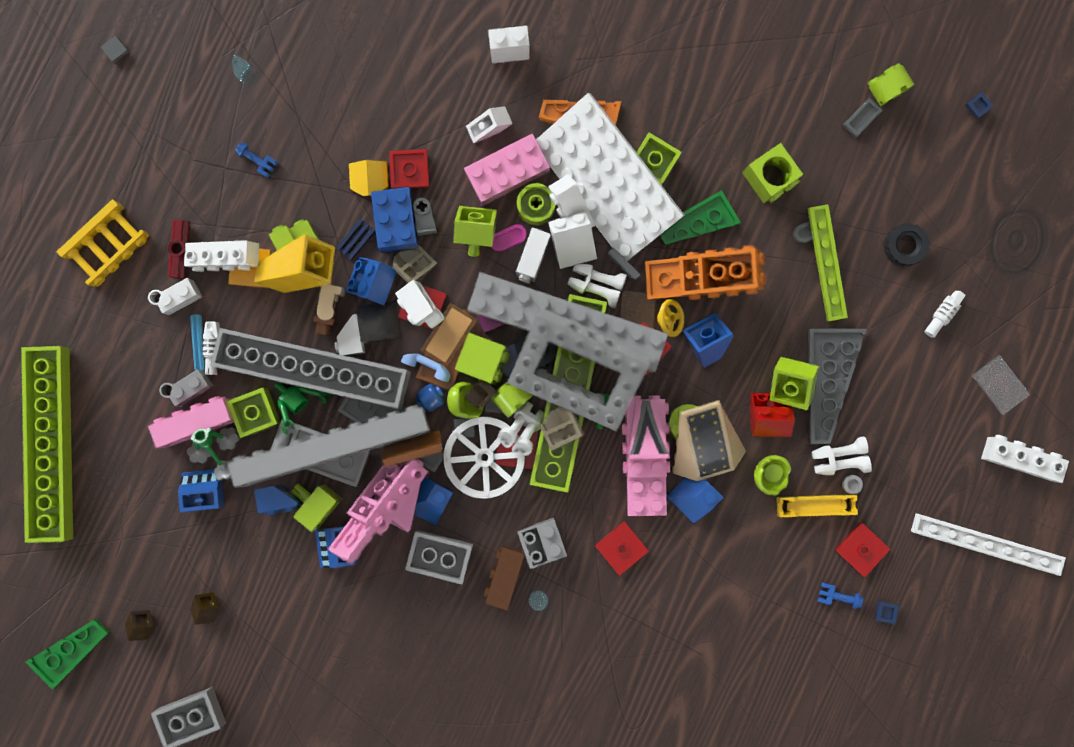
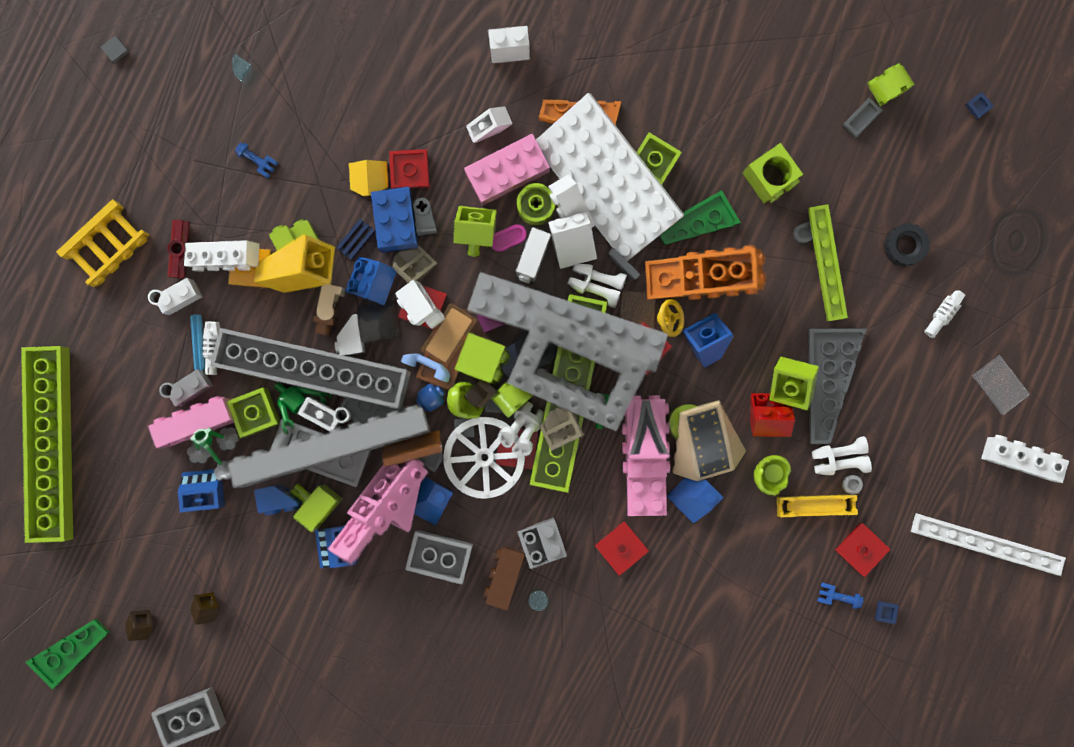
(322, 414): none -> white hinge

